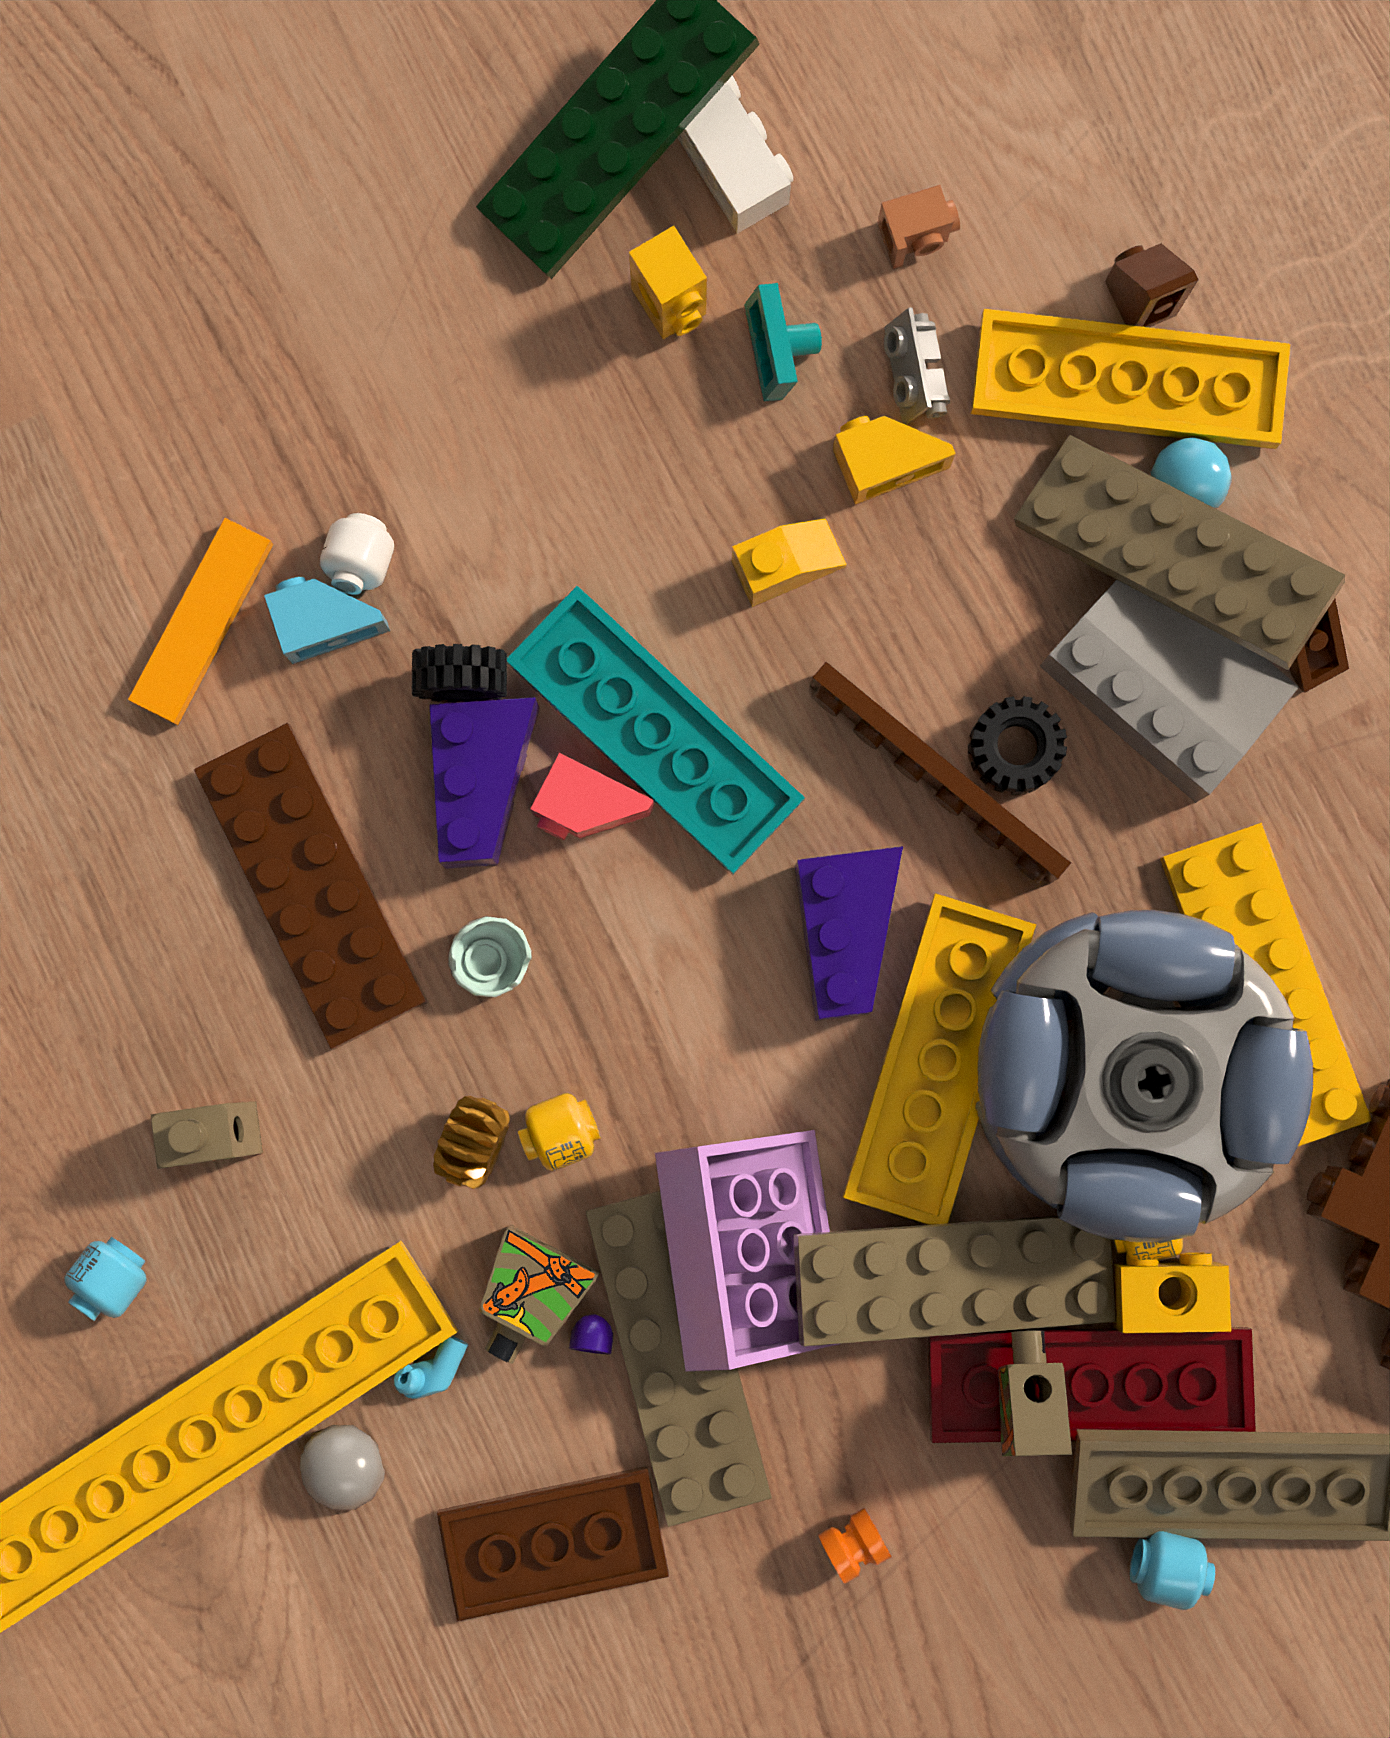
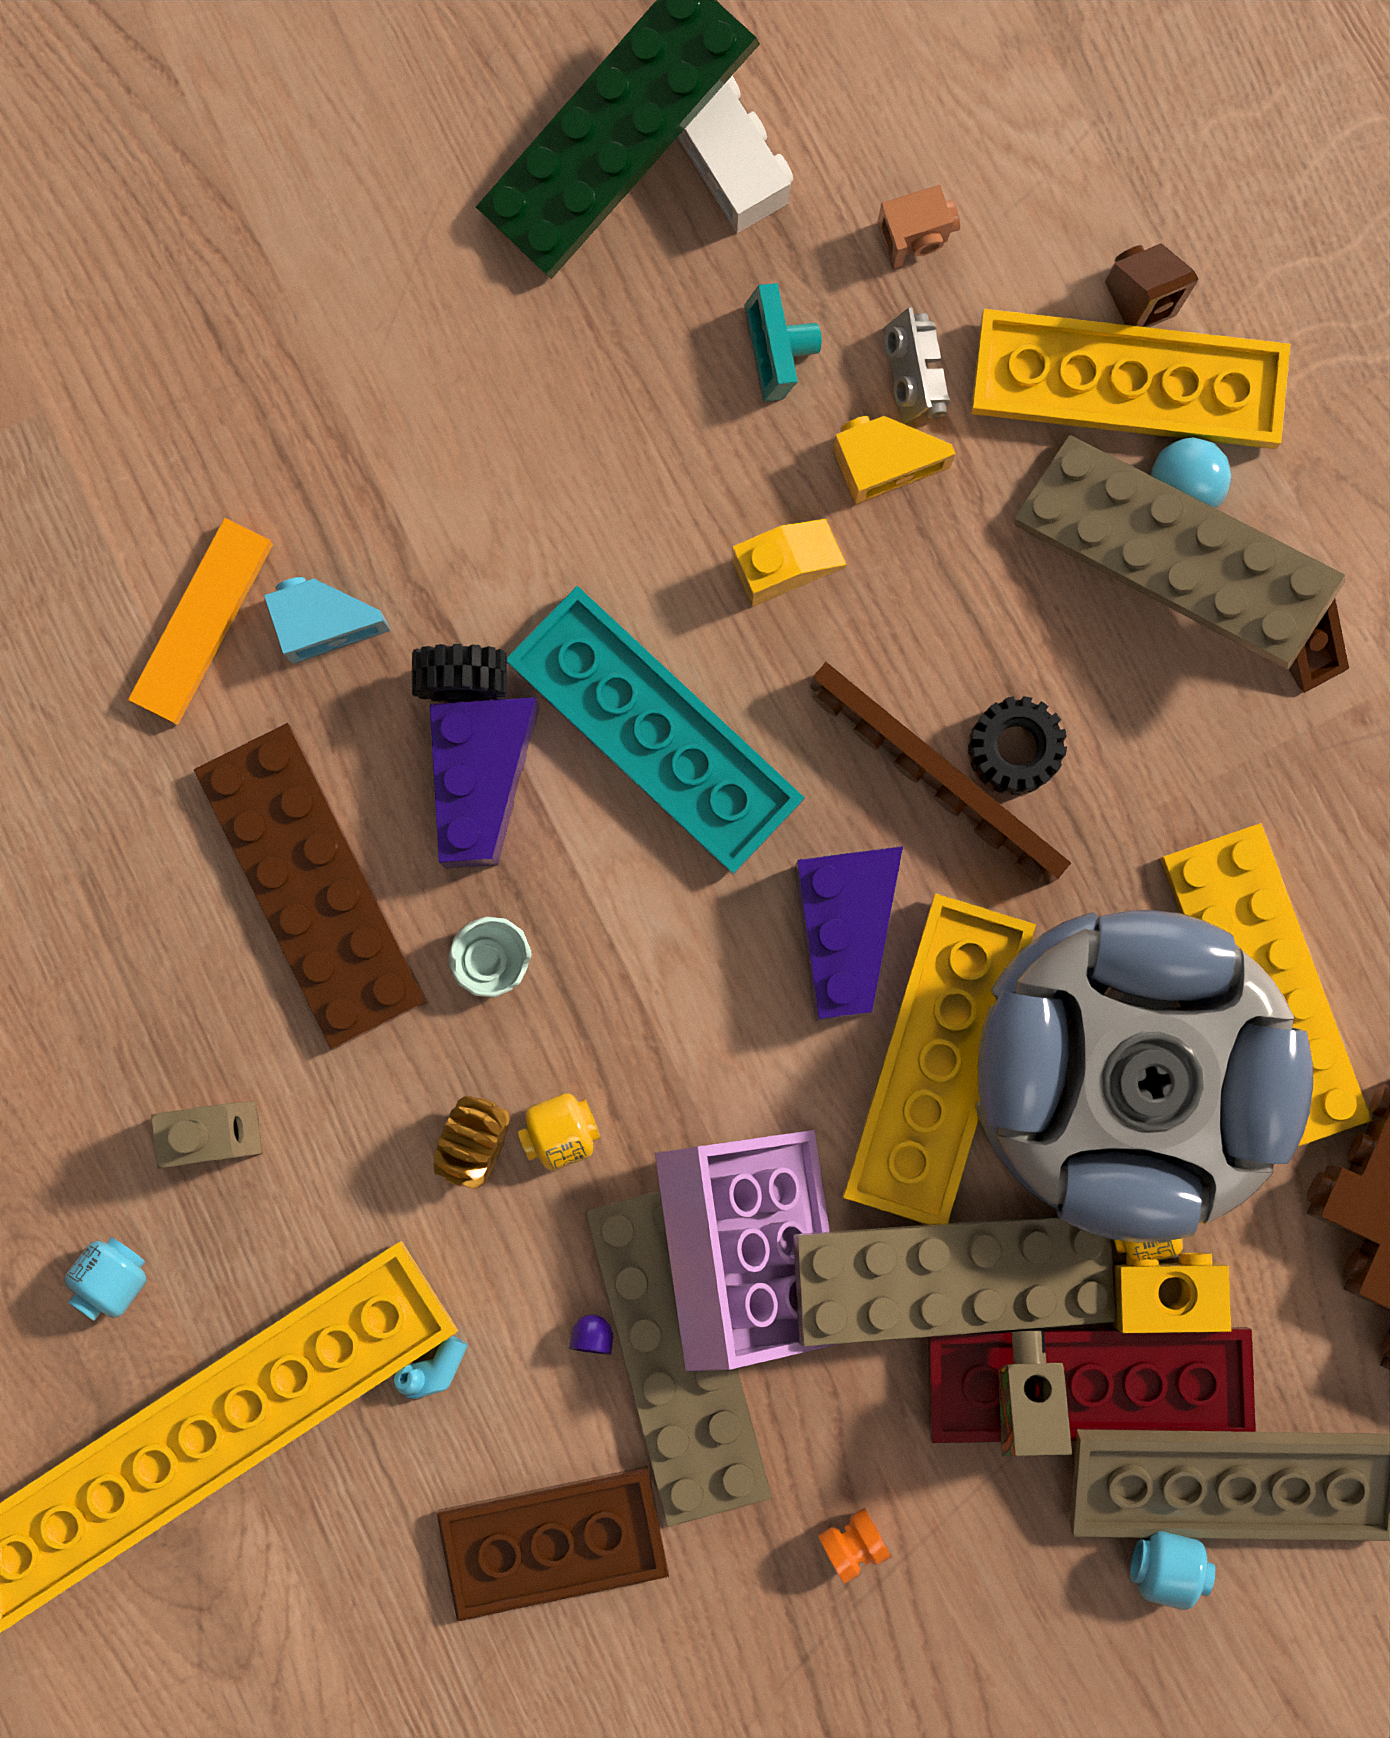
(341, 1467): light grey hair -> none
(357, 553): white head -> none
(531, 1292): torso -> none
(585, 801): coral slope -> none
(669, 283): yellow brick -> none
(1169, 686): light grey slope -> none

